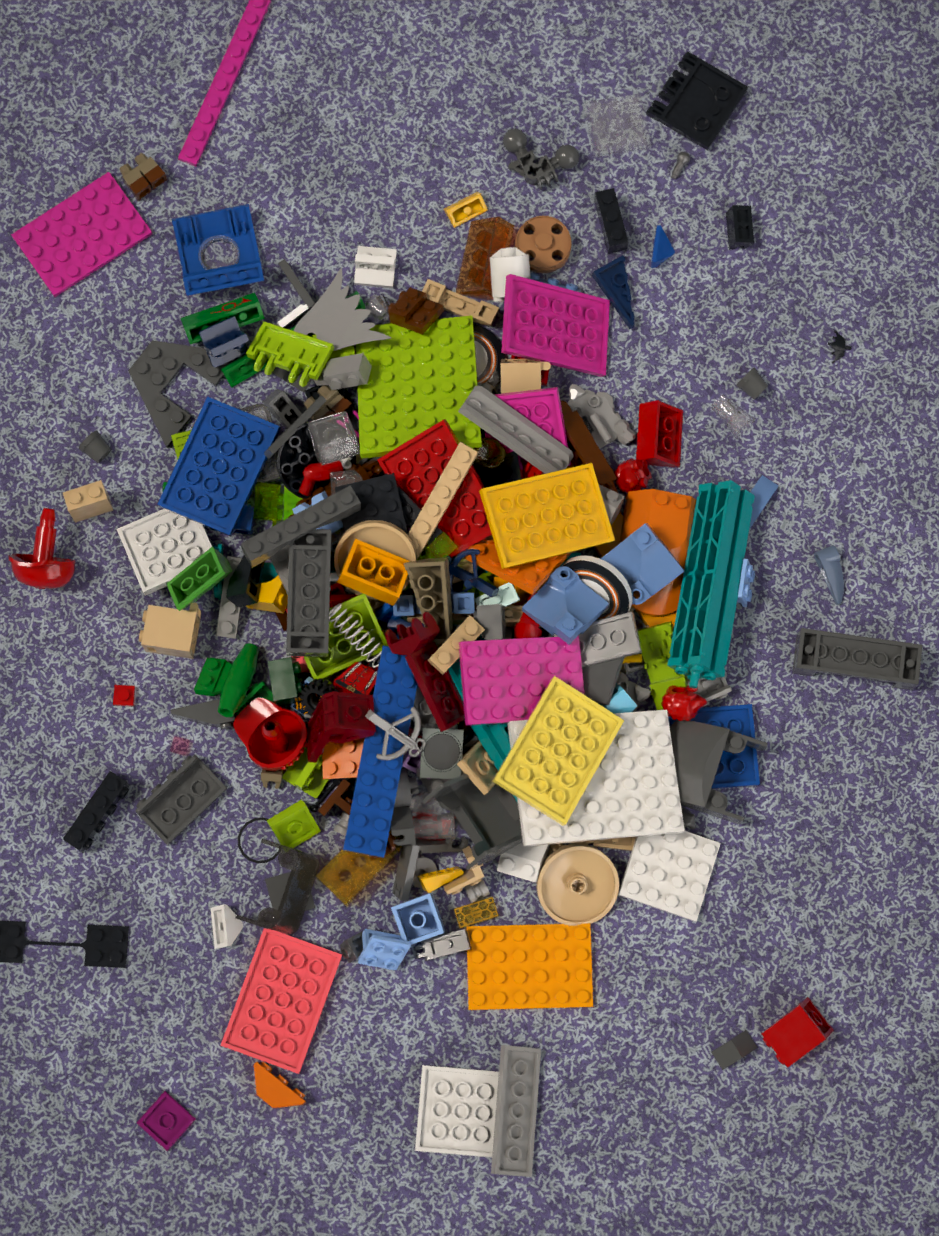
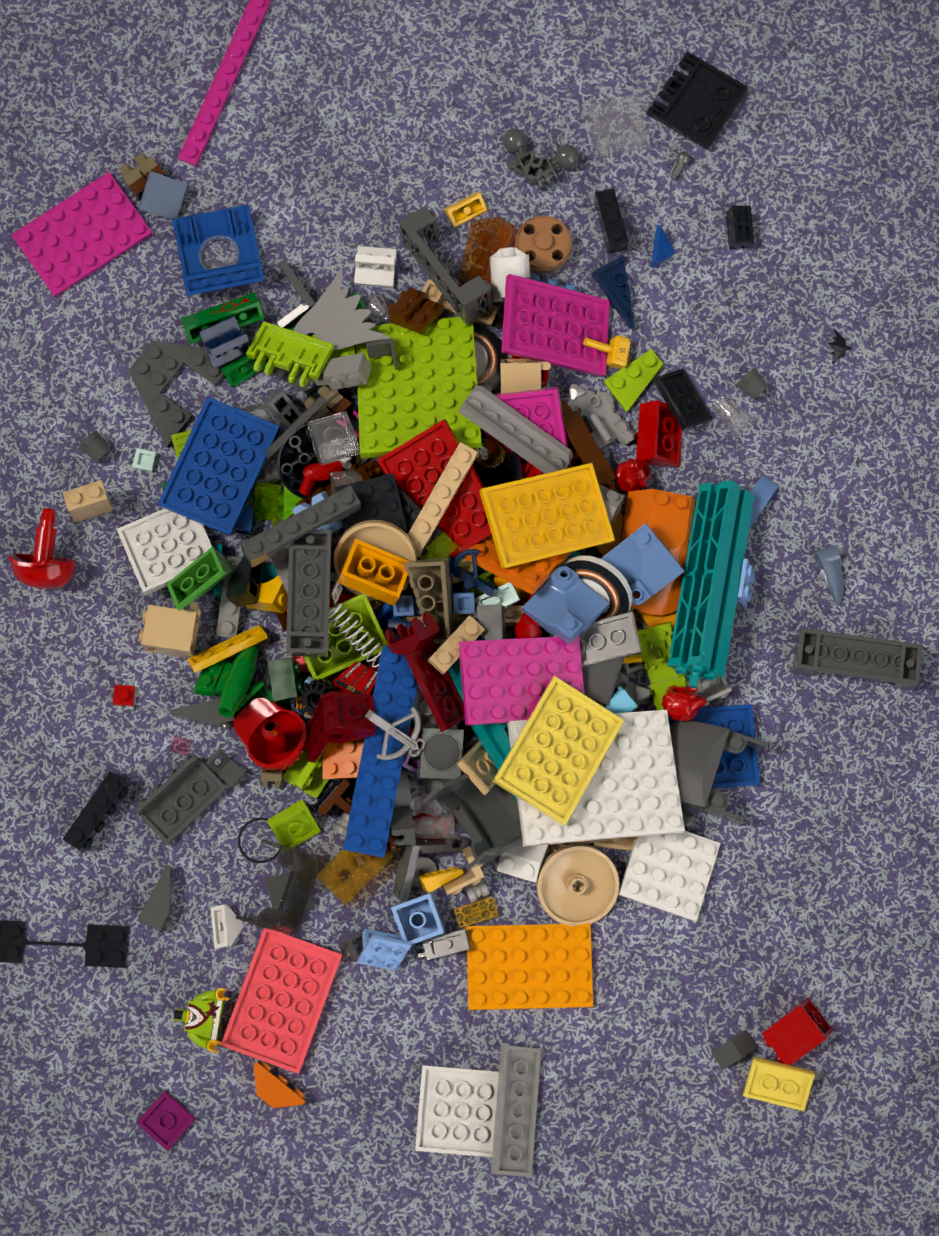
(144, 460): none -> light aqua tile
(158, 907): none -> dark grey slope
(162, 196): none -> sand blue tile
(204, 1018): none -> torso
(227, 648): none -> yellow tile
(227, 769): none -> dark grey bracket
(336, 592): none -> sticker
(382, 348): none -> dark grey bracket
(469, 300): none -> dark grey plate
(617, 350): none -> yellow piece
(633, 379): none -> lime wing
(682, 399): none -> black tile
(778, 1083): none -> light yellow tile

